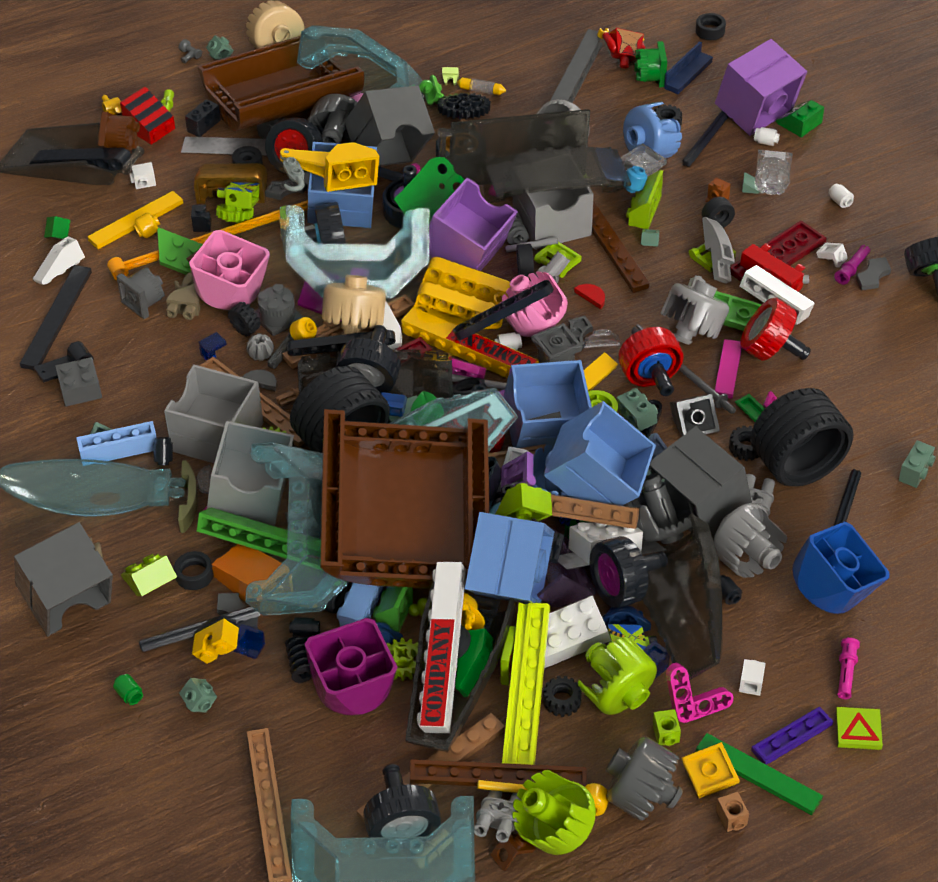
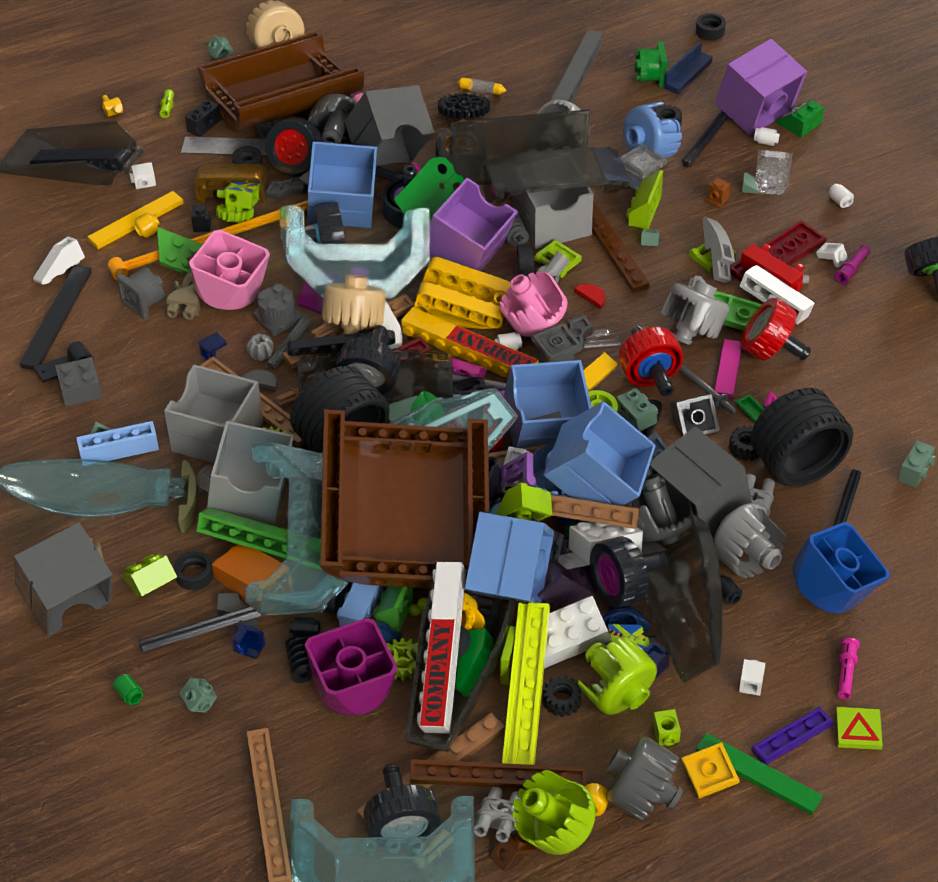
(57, 227): green panel -> none
(118, 131): reddish brown piece -> none
(151, 114): red slope -> none
(163, 451): black brick -> none
(185, 46): dark grey piece -> none
(223, 641): yellow brick -> none
(244, 319): black tyre -> none
(303, 329): yellow head -> none
(324, 42): clear light blue windscreen -> none
(342, 168): yellow slope -> none
(397, 403): blue piece -> none
(431, 89): bright green hips -> none
(450, 73): yellowish green tile -> none
(499, 786): yellow bar -> none
(503, 309): black beam -> none
(538, 243): light grey bar -> none
(622, 44): red torso -> none
(637, 178): dark azure head -> none
(692, 703): dark pink beam -> none
(716, 205): black tyre -> none
(732, 804): medium nougat brick -> none
(876, 270): dark grey tile -> none

